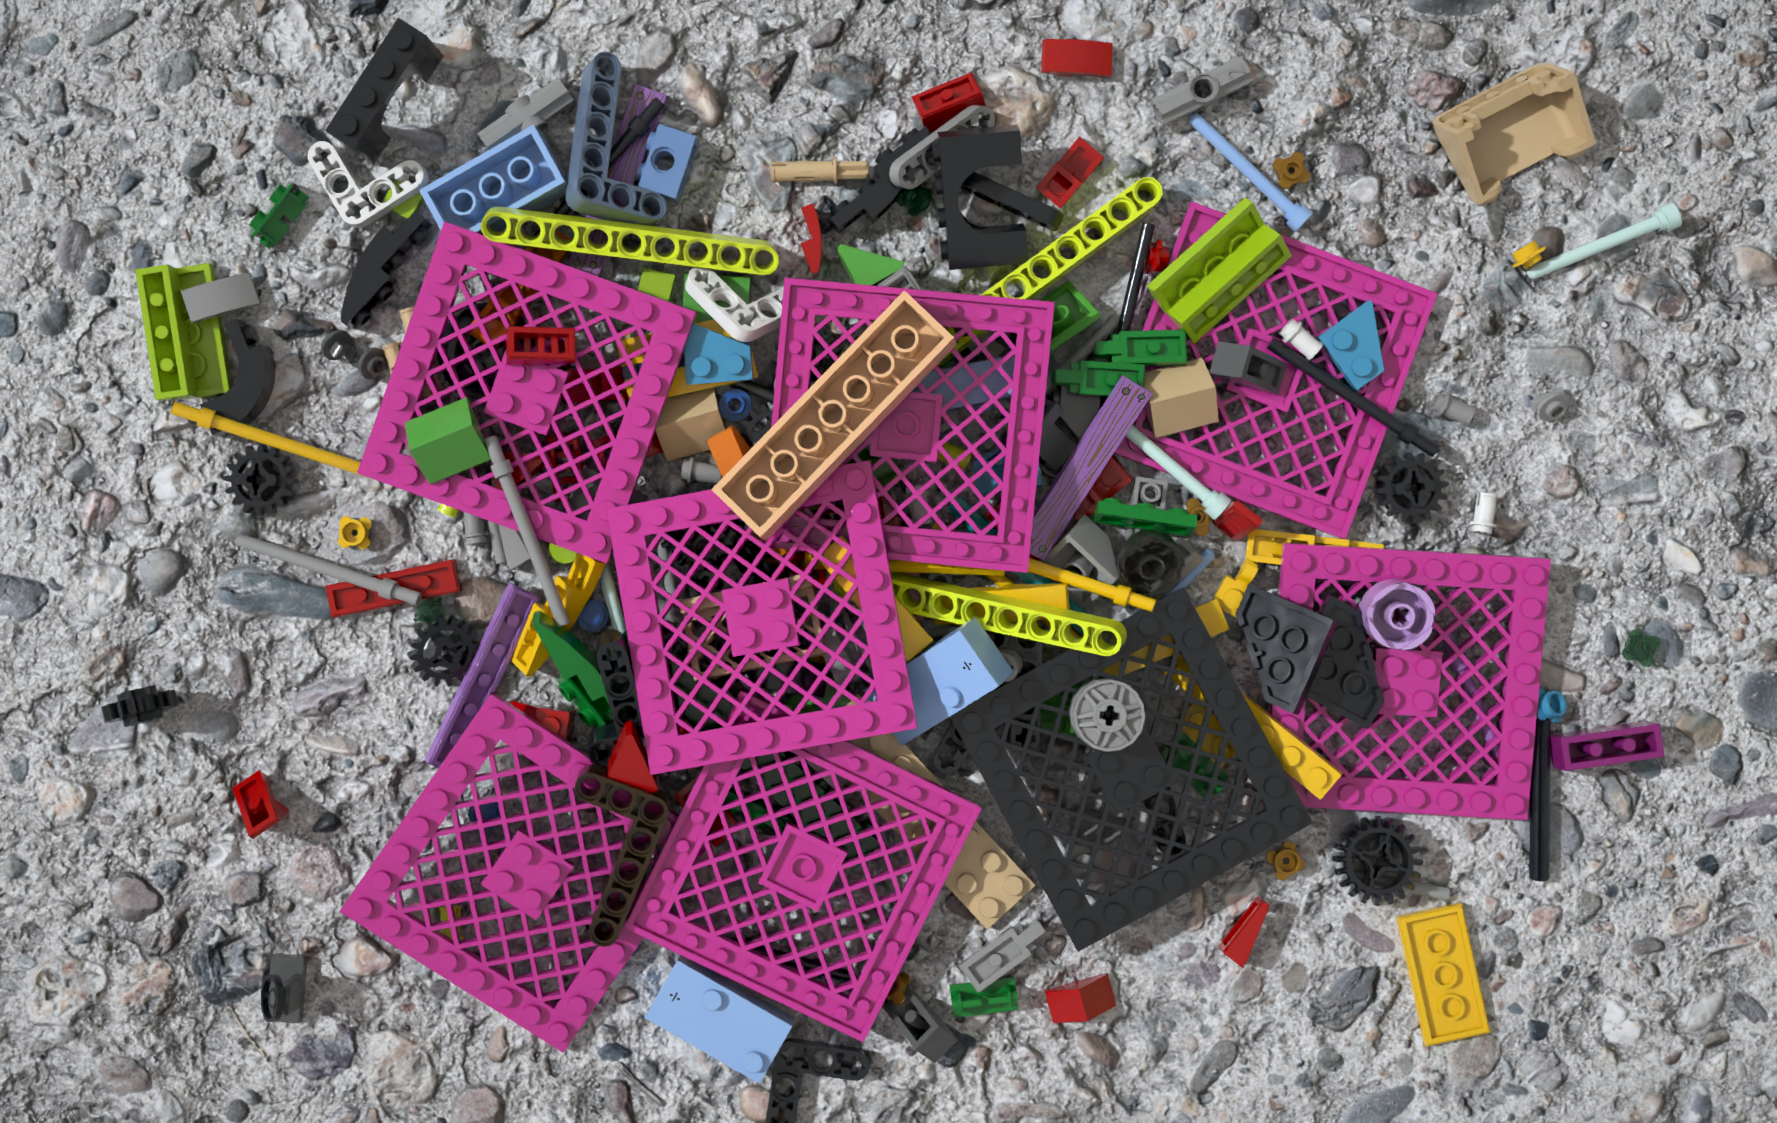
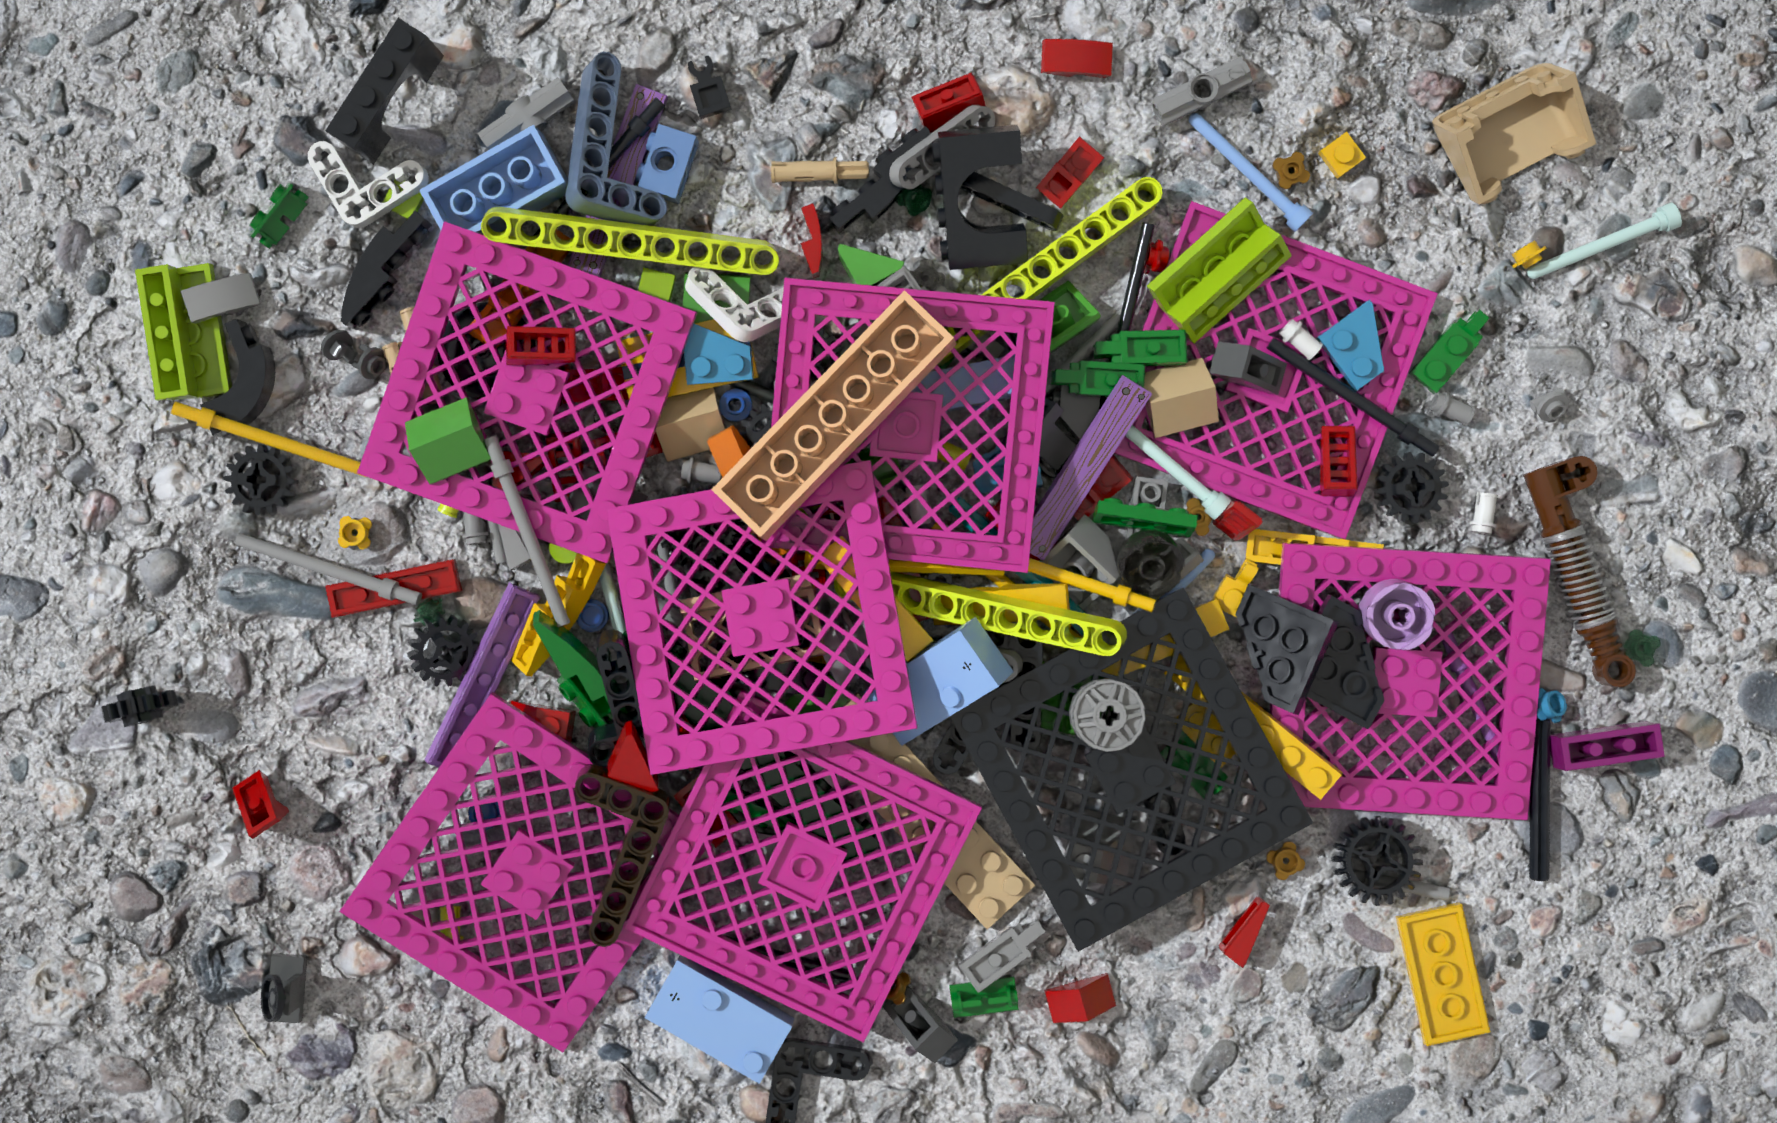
(709, 92): none -> black plate
(926, 268): none -> clear smoke plate
(1338, 488): none -> red slope
(1342, 155): none -> yellow plate
(1449, 352): none -> green hinge
(1575, 566): none -> reddish brown piece

